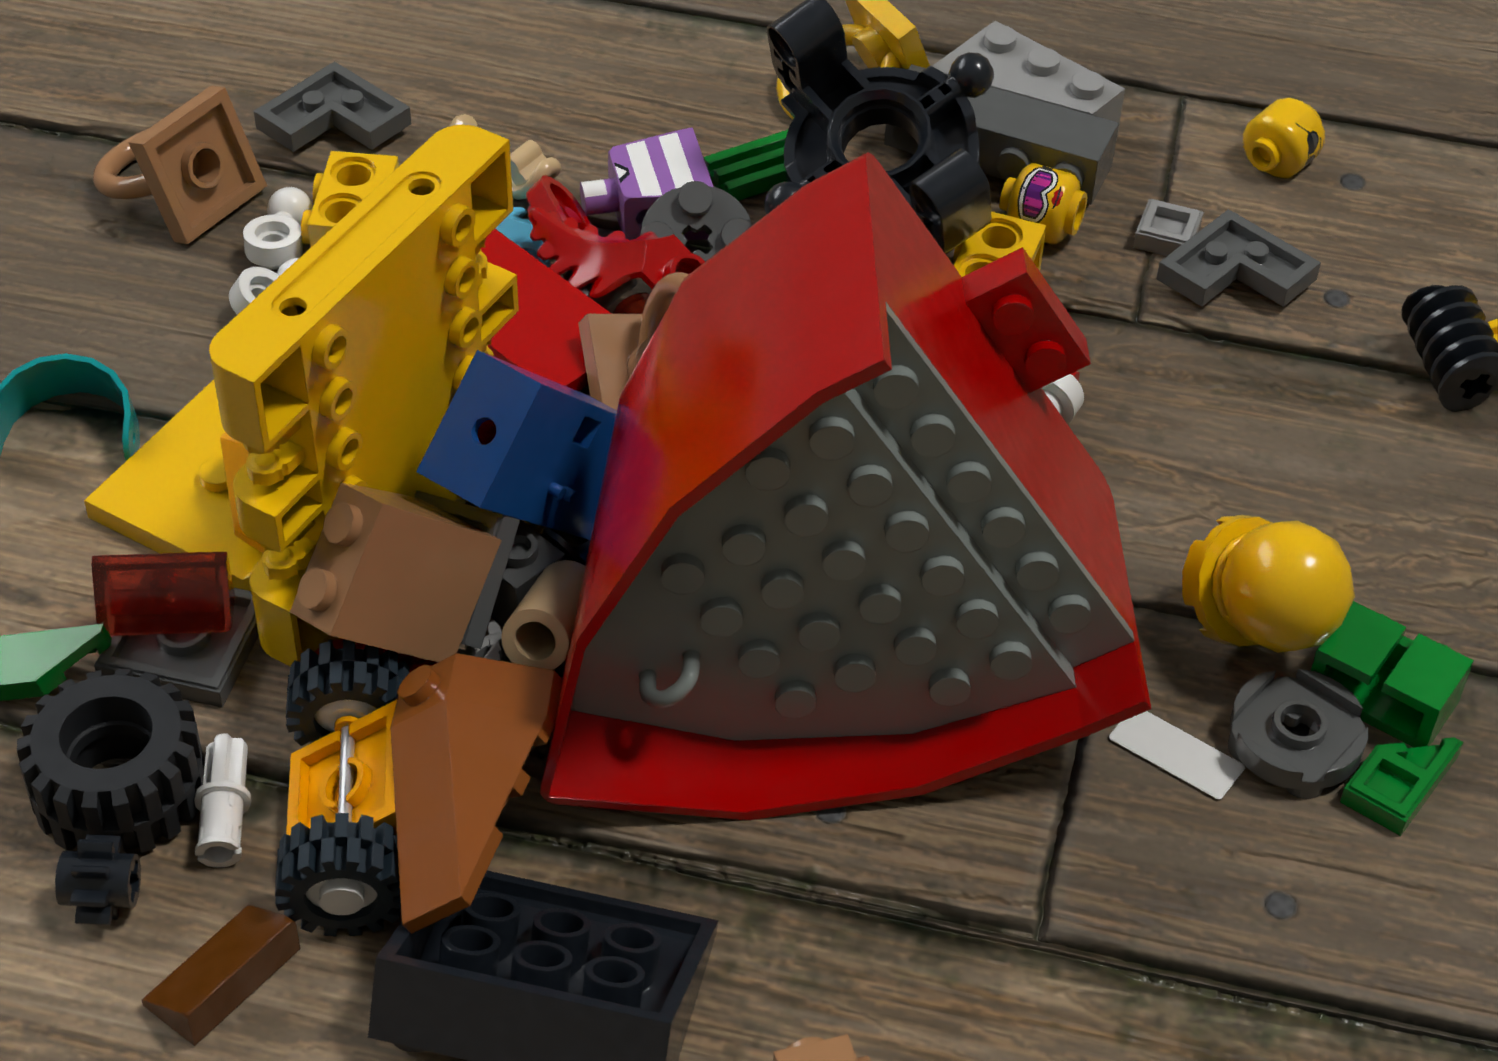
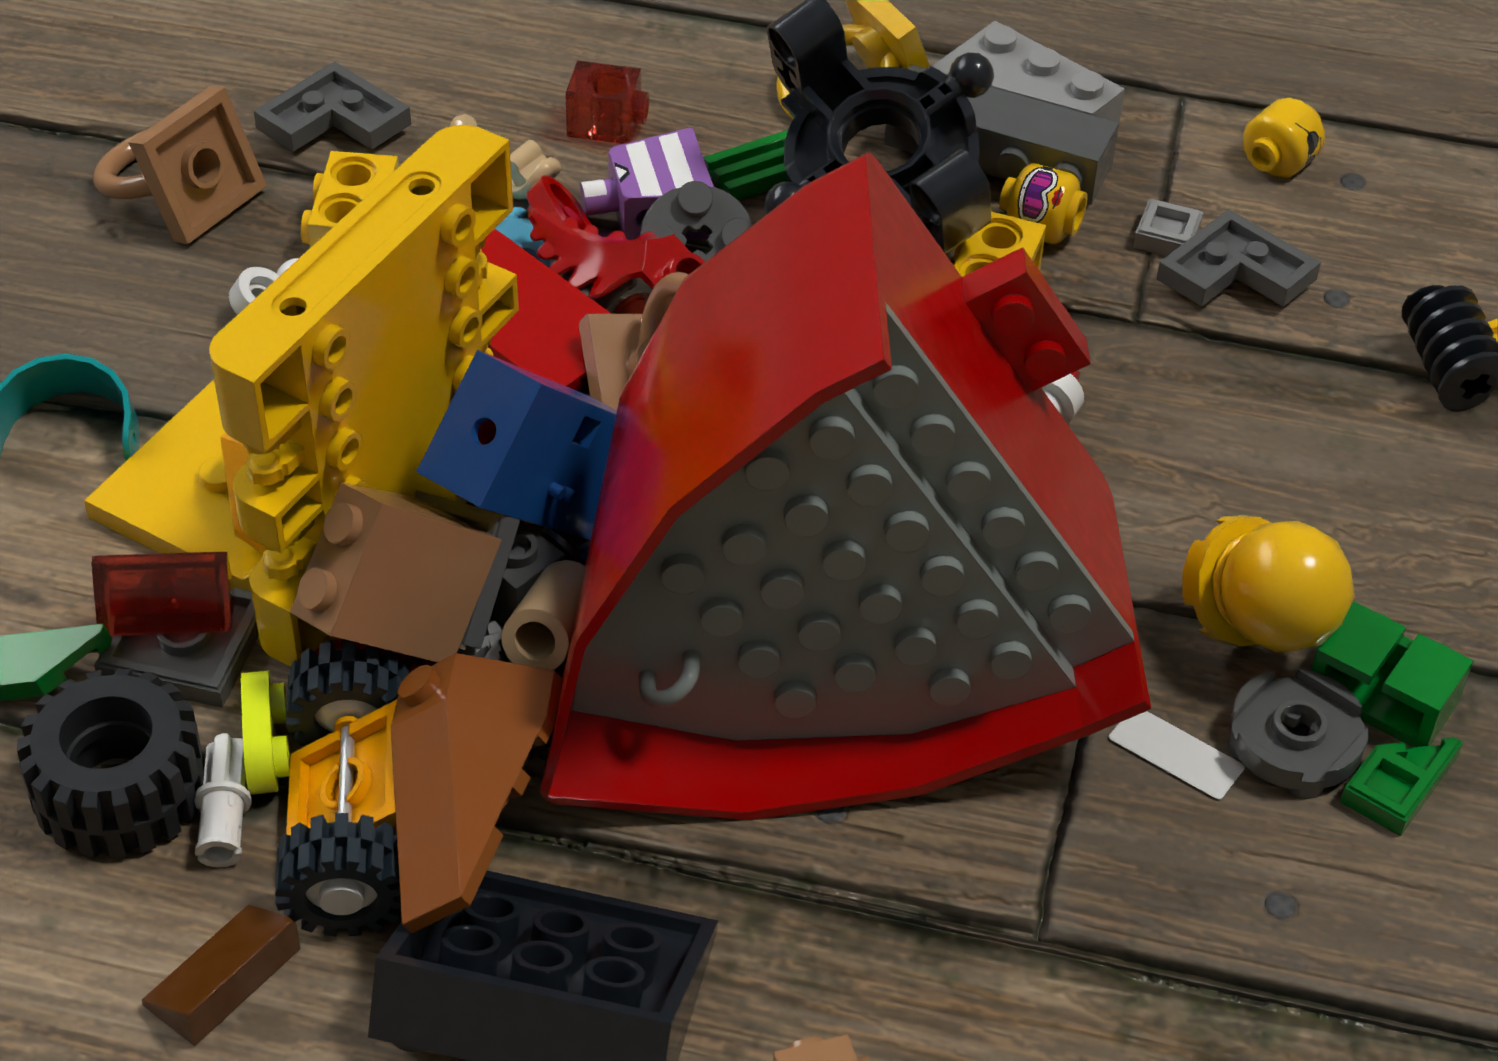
(98, 879): black gear -> none
(264, 752): none -> neon yellow plate
(277, 236): white plate -> none
(605, 102): none -> clear red brick

